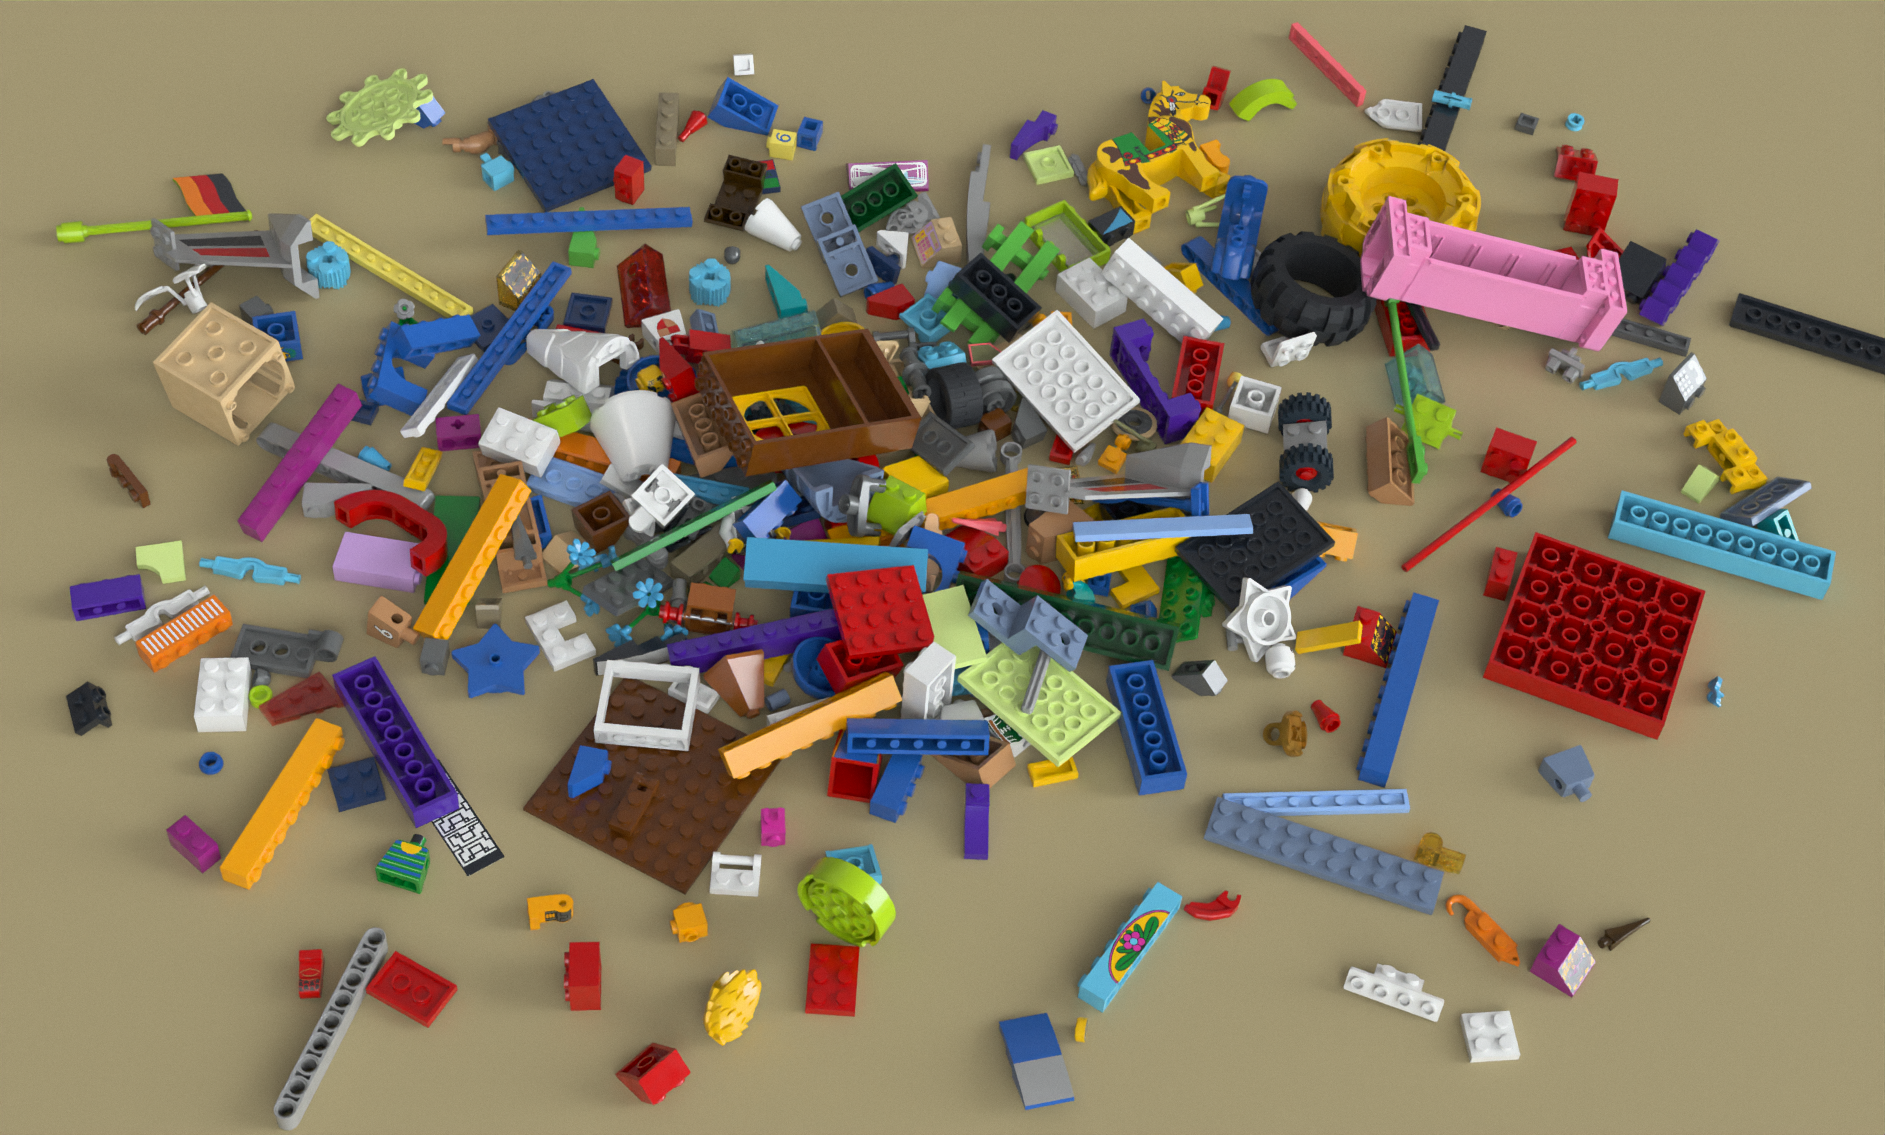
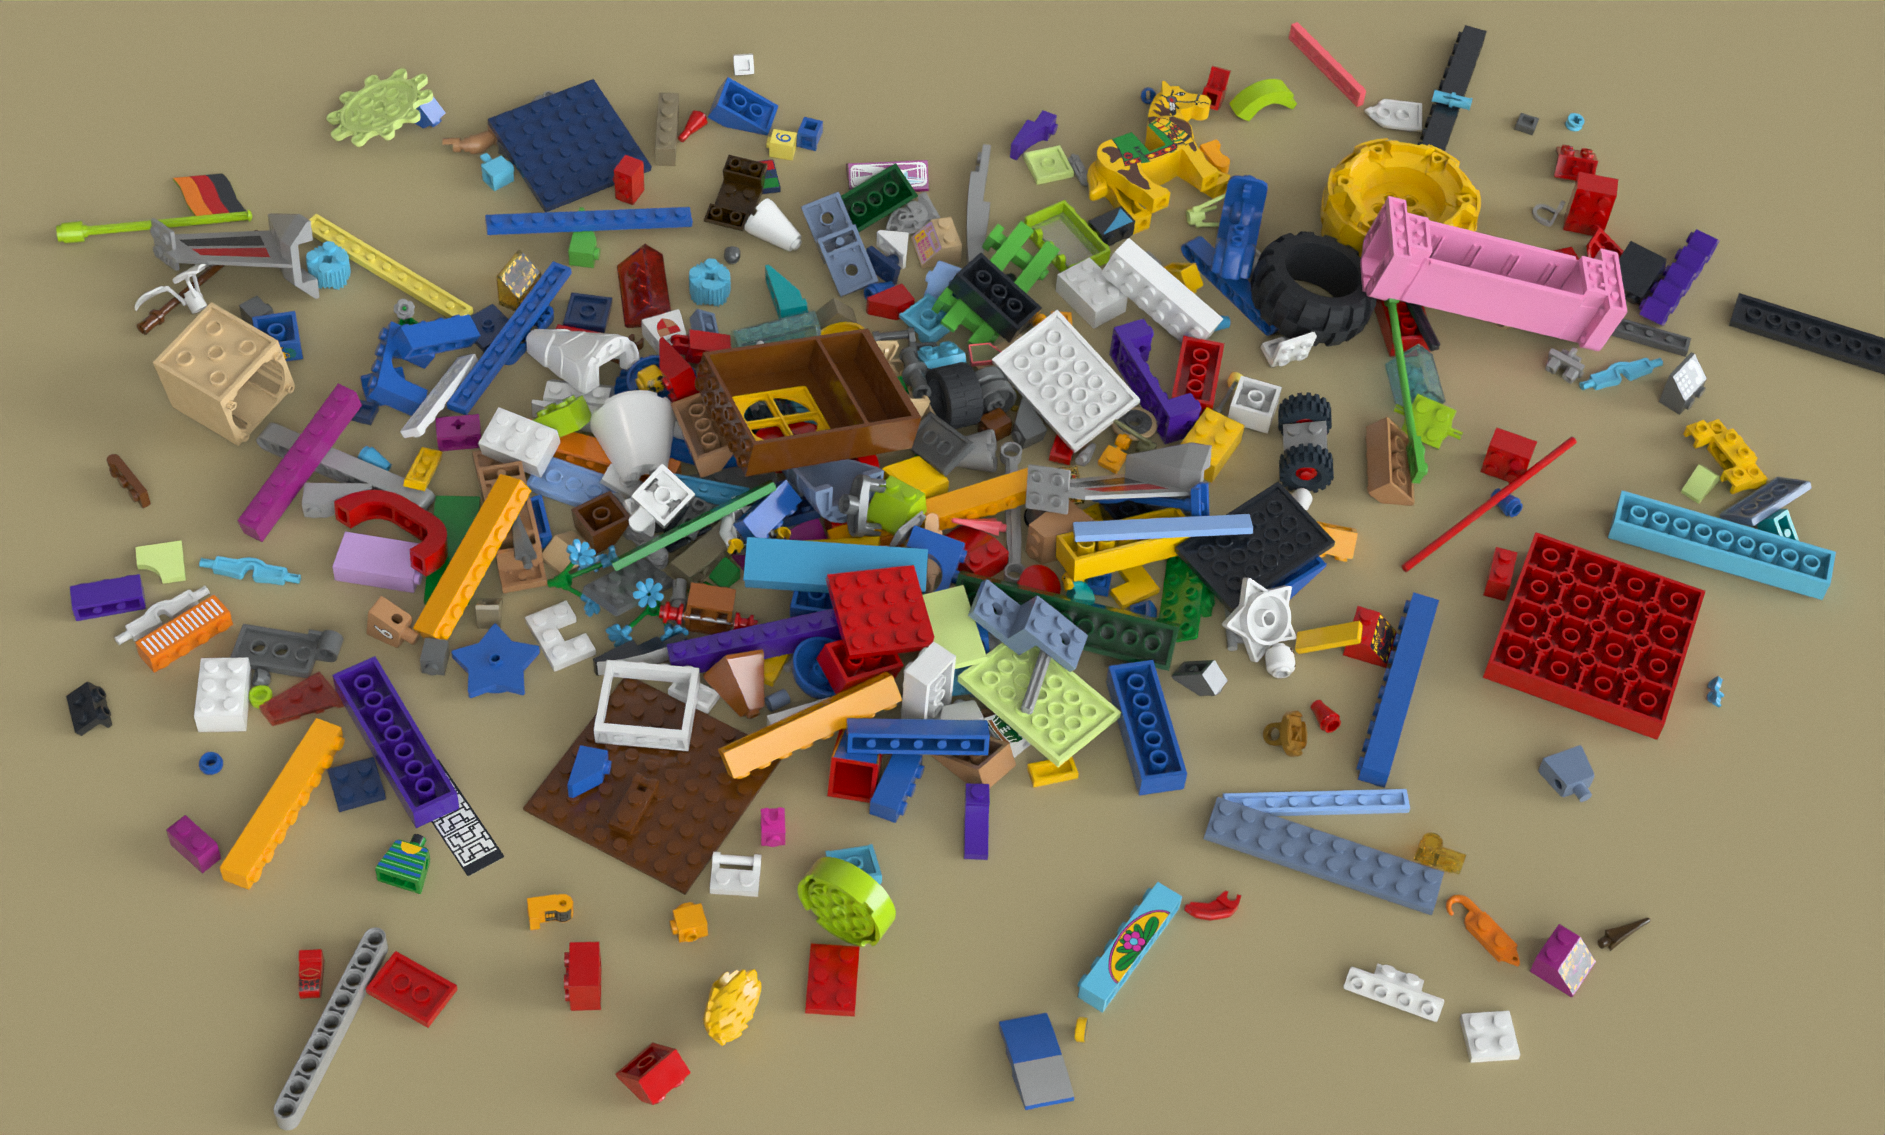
(1543, 221): none -> light grey piece

